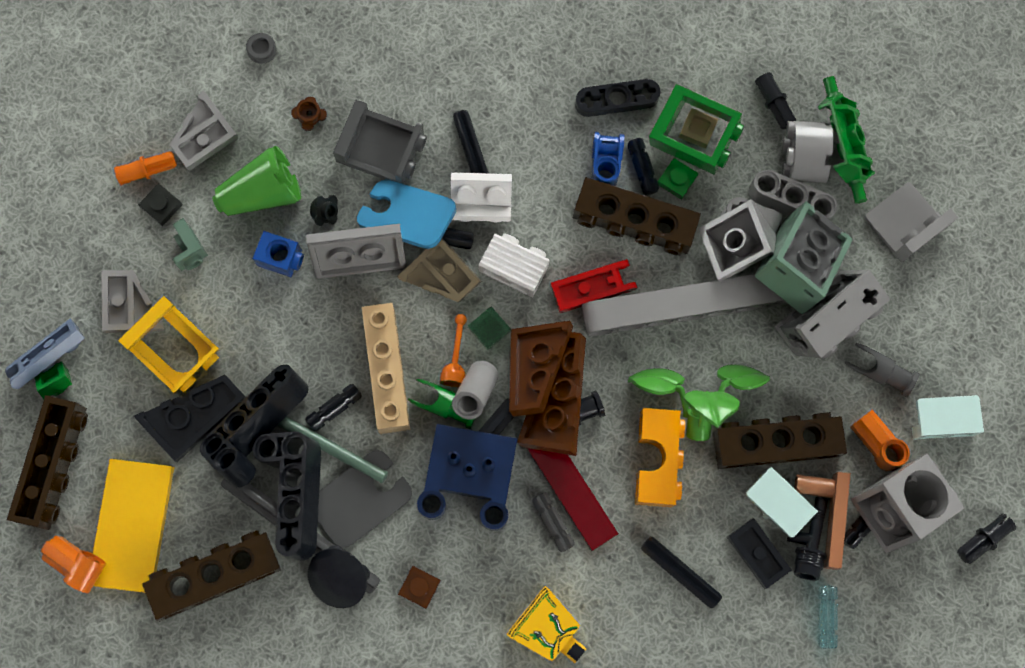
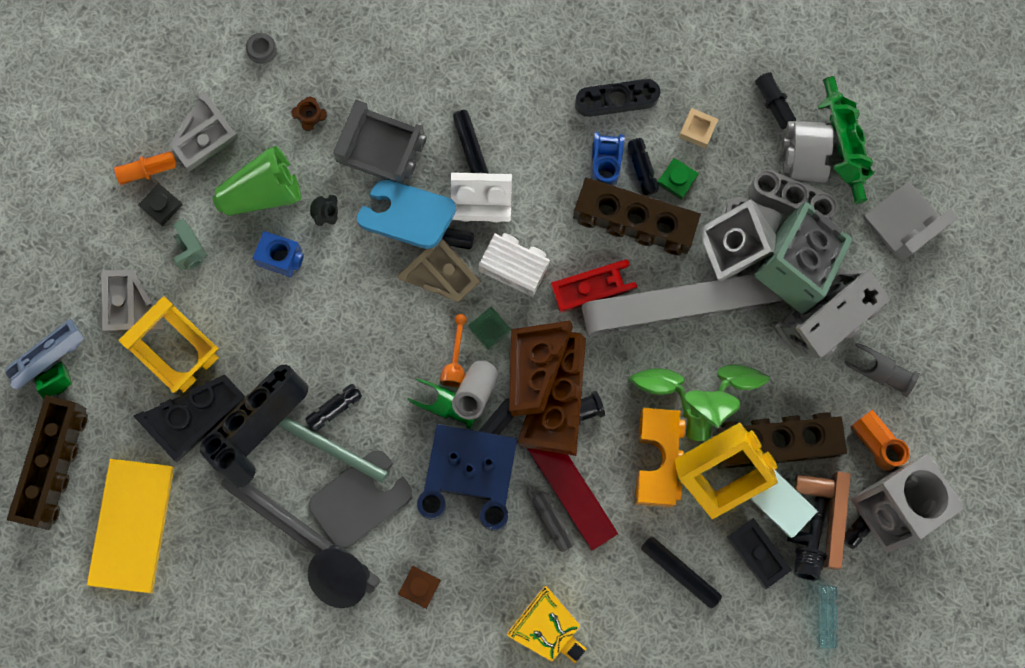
(78, 566): orange piece -> none
(160, 584): dark brown brick -> none
(289, 540): black beam -> none
(356, 251): light grey tile -> none
(385, 368): tan brick -> none
(659, 135): green window -> none
(716, 450): none -> yellow window
(948, 417): light aqua panel -> none
(986, 539): black axle -> none

